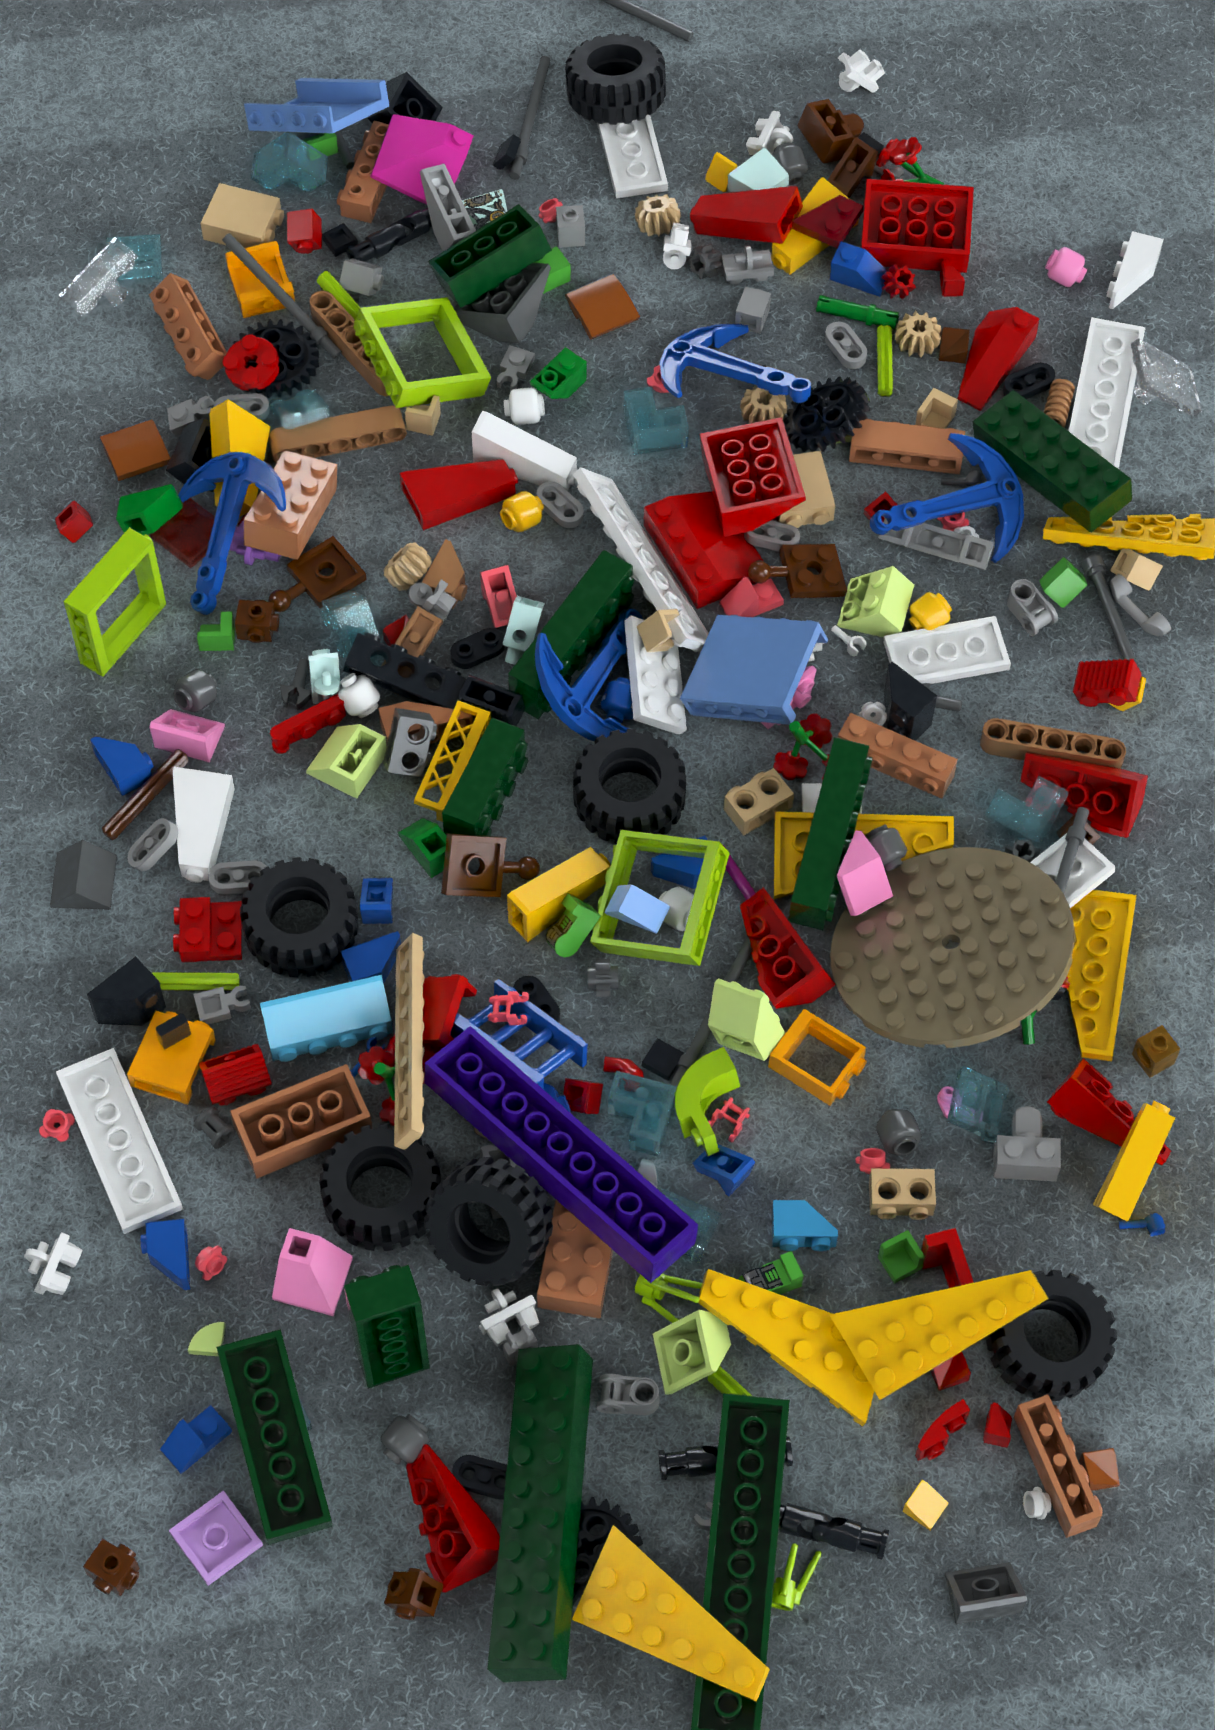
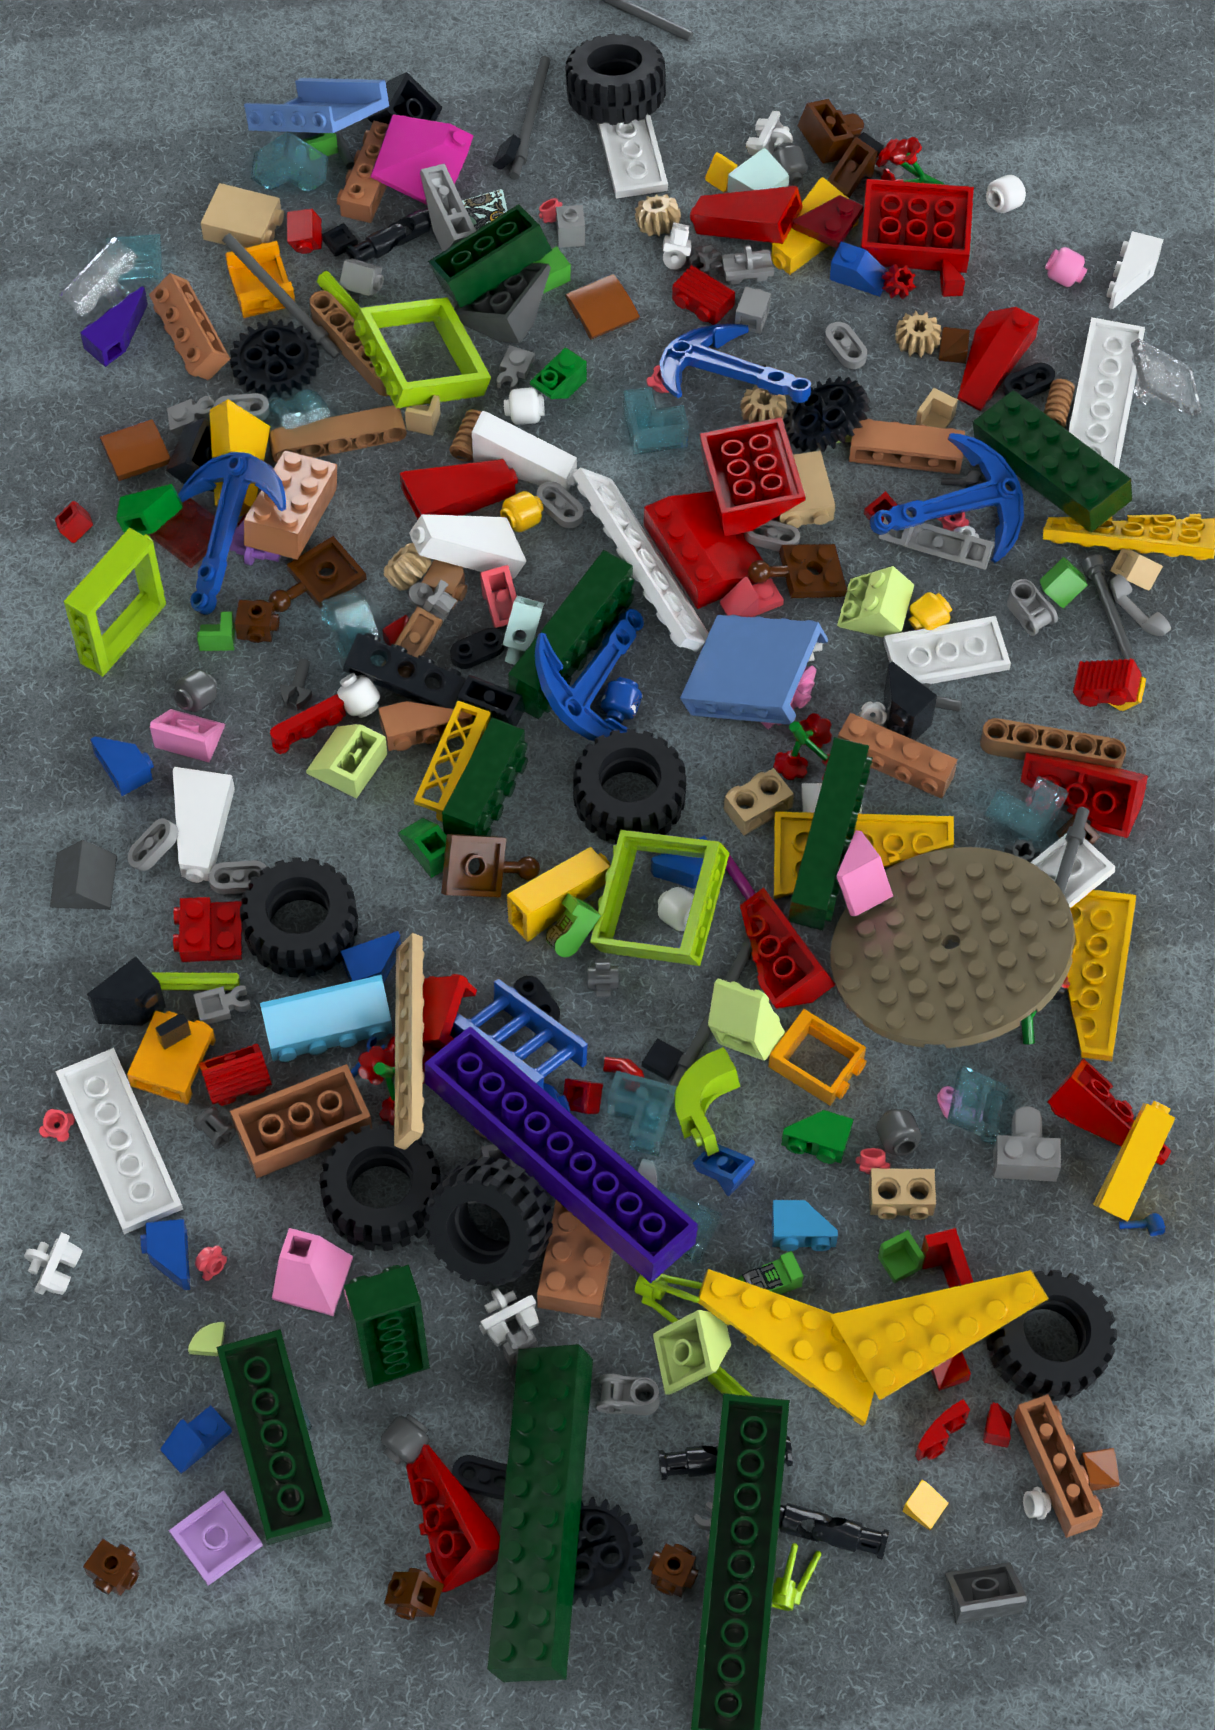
(113, 331): none -> dark purple slope
(144, 795): reddish brown axle -> none
(244, 350): red plate -> none
(324, 674): light aqua hips -> none
(376, 901): blue slope -> none
(402, 742): dark grey brick -> none
(463, 442): none -> medium nougat piece
(468, 542): none -> white slope
(508, 1000): coral piece -> none
(637, 908): light blue slope -> none
(651, 1612): yellow wing -> none
(654, 683): white plate -> none
(656, 631): tan panel -> none
(669, 1580): none -> reddish brown brick
(703, 295): none -> red brick
(722, 1114): coral piece -> none
(819, 1135): none -> green slope
(850, 641): white hand -> none
(859, 72): white hips -> none
(859, 312): green pin -> none
(884, 360): lime axle -> none
(888, 845): dark grey head -> none
(1005, 194): none -> white head
(1156, 1051): pearl gold brick -> none

